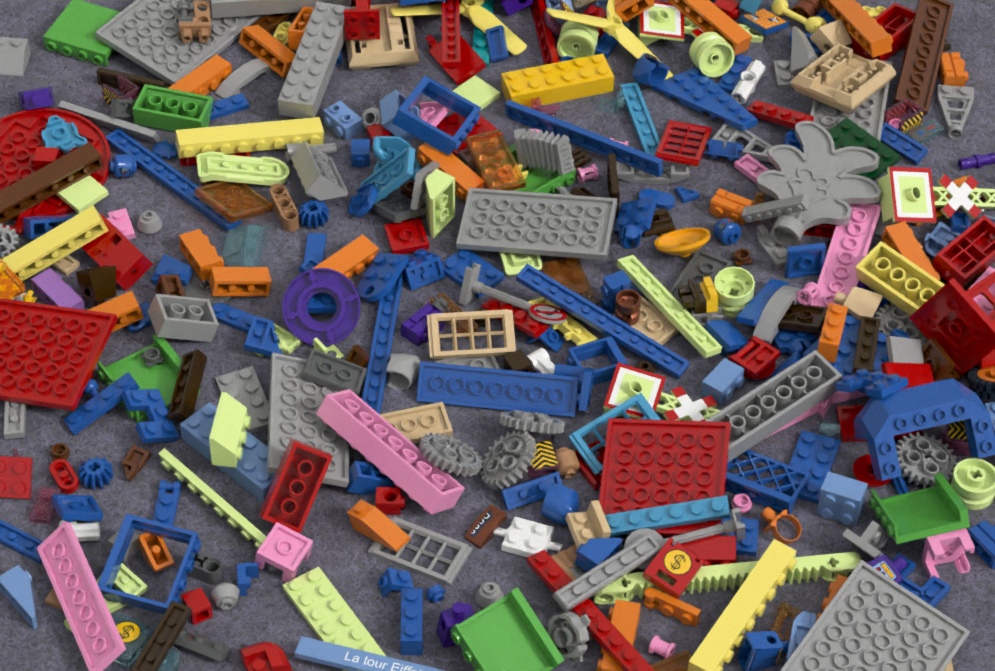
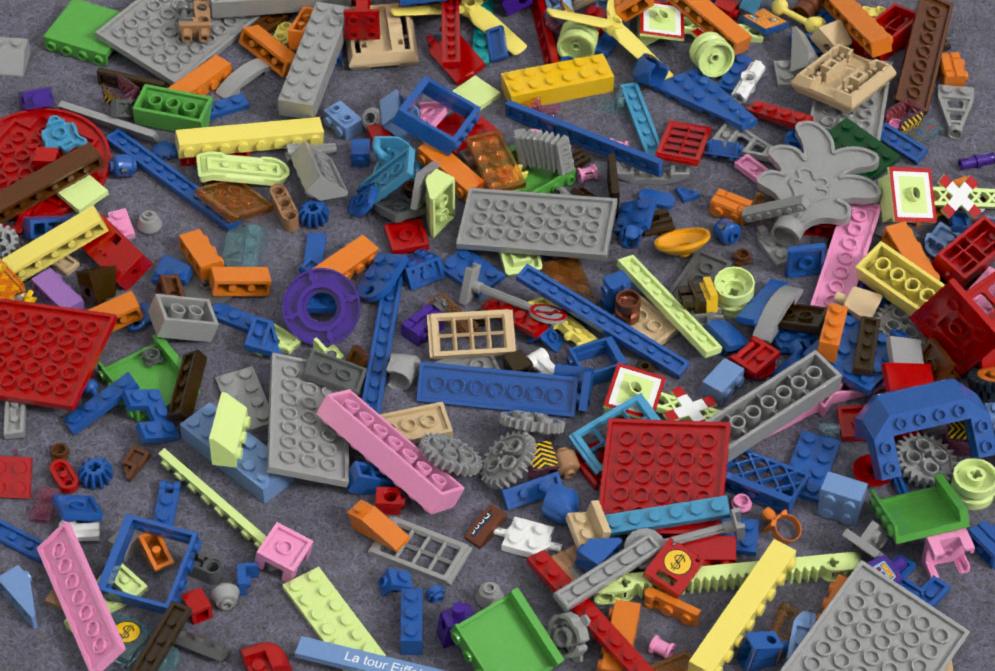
(295, 485): red brick -> none
(808, 298): bright pink bush -> none
(877, 383): blue plate -> none

